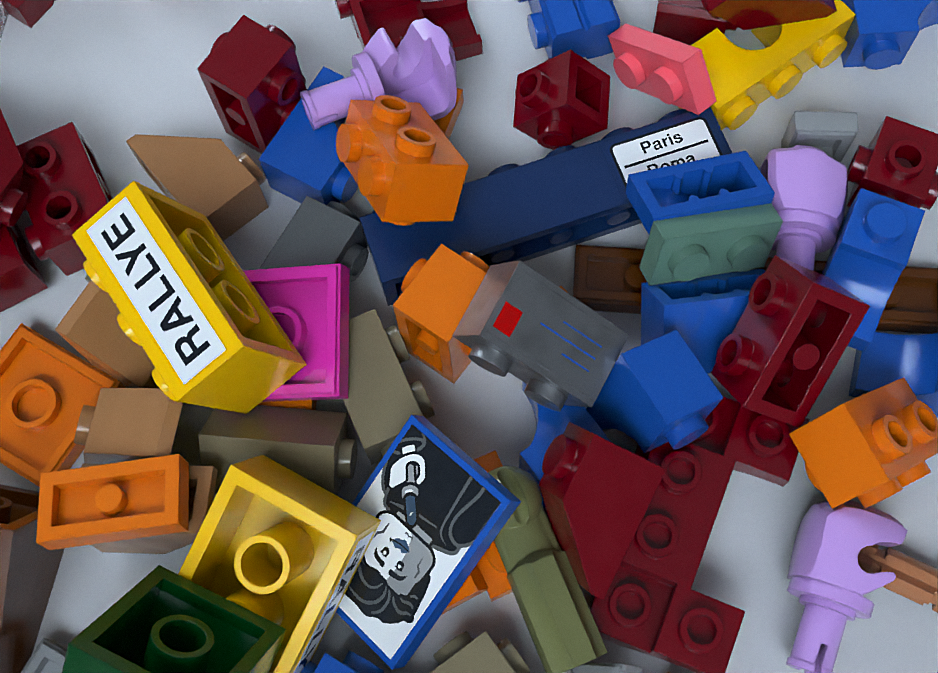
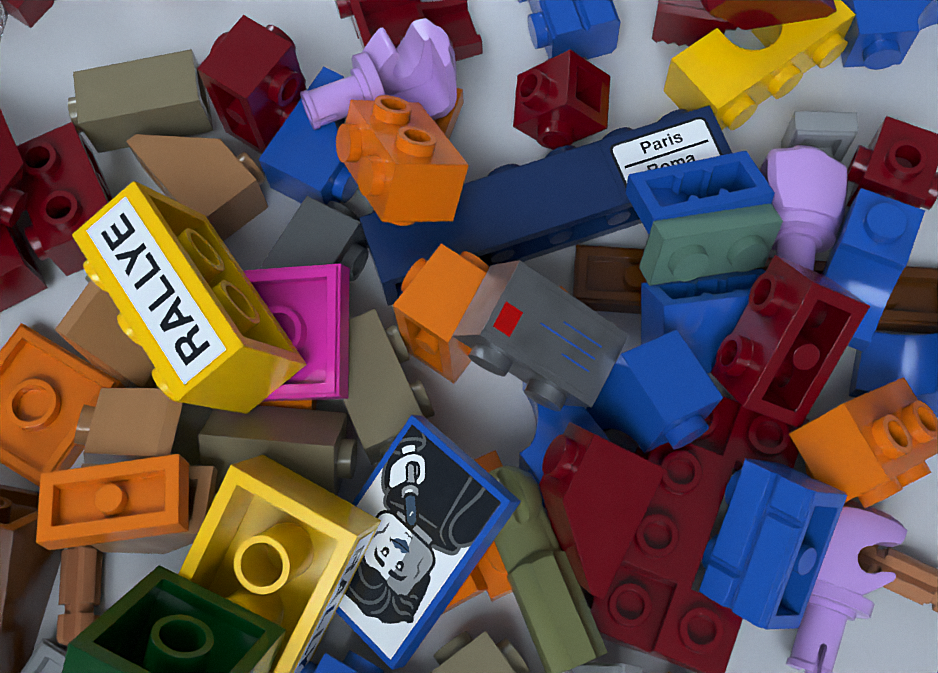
(78, 590): none -> nougat axle
(140, 97): none -> dark tan brick
(662, 68): coral plate -> none
(770, 543): none -> blue brick

